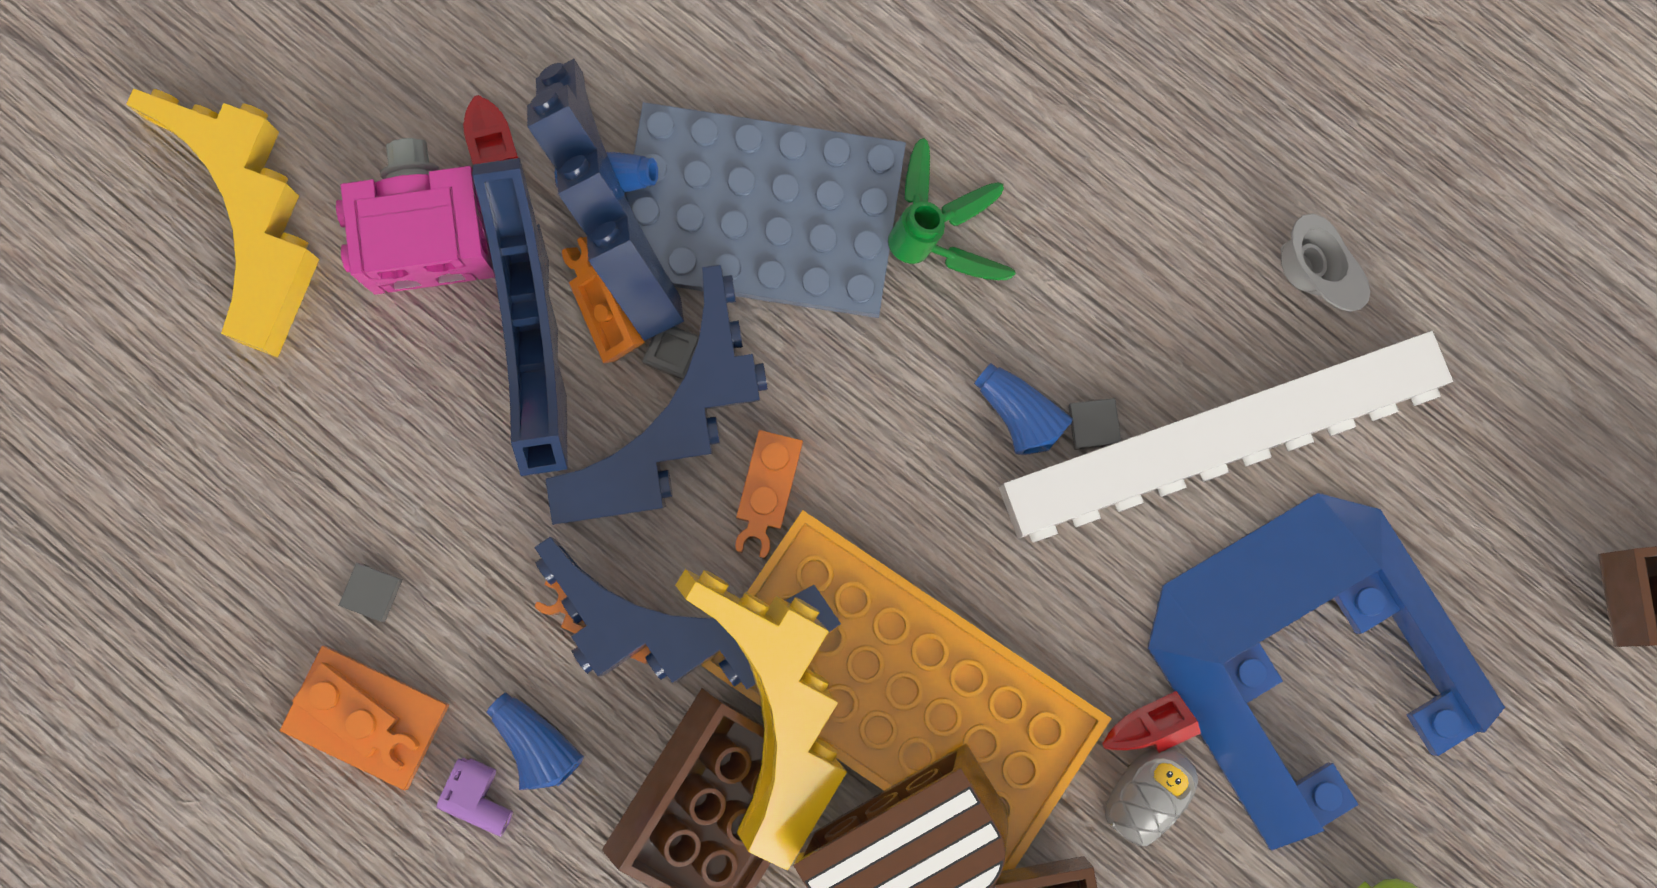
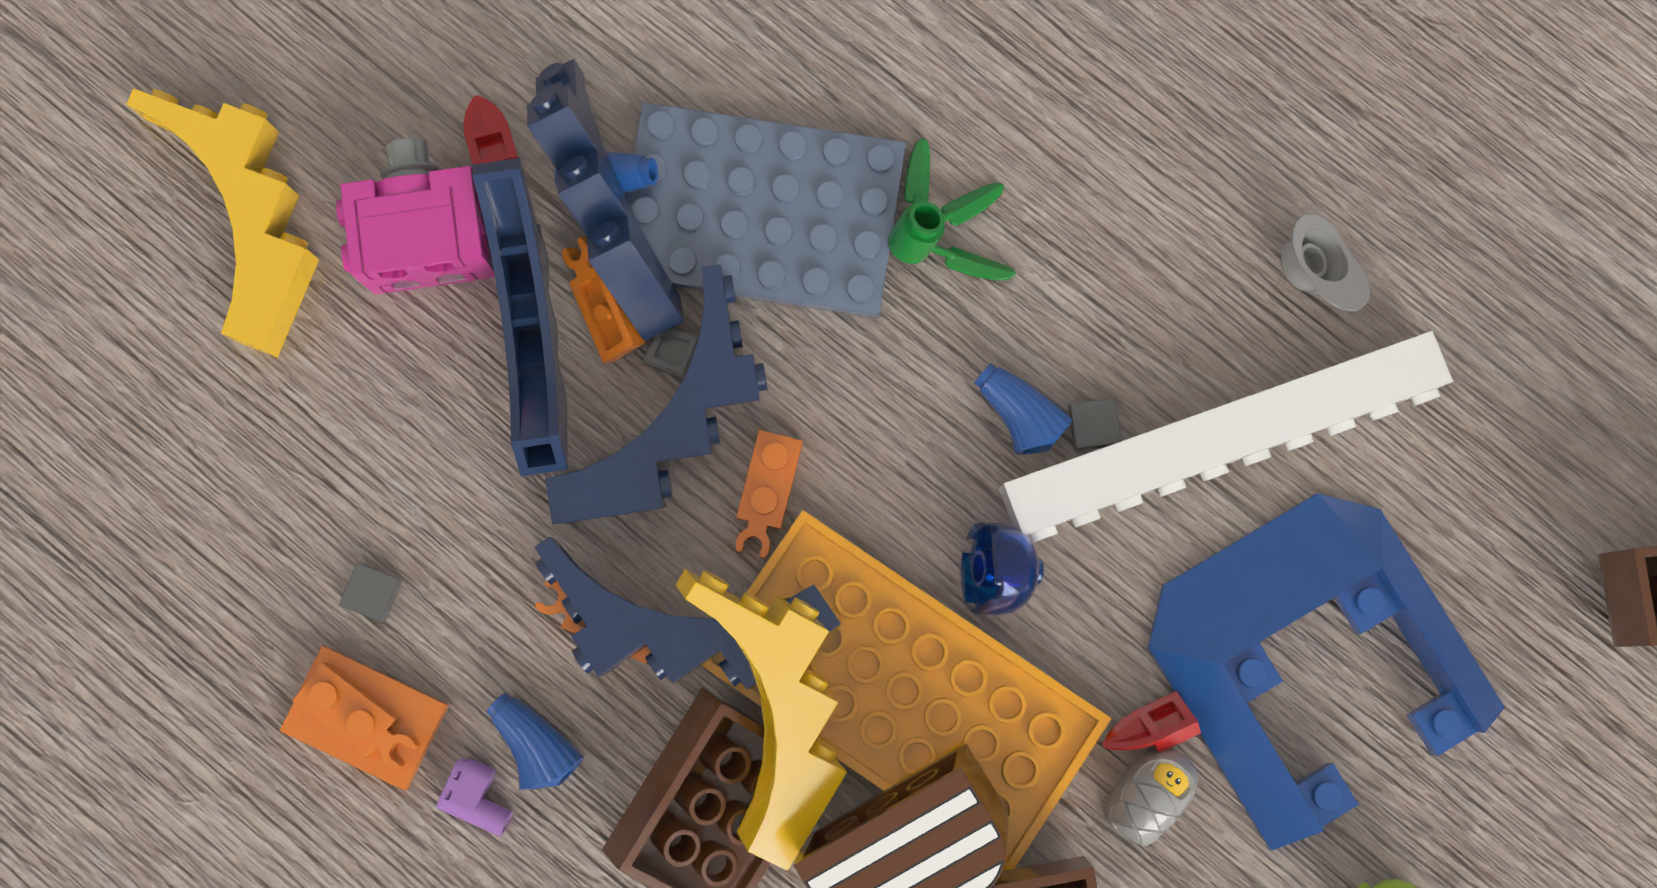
(1000, 569): none -> clear blue cylinder

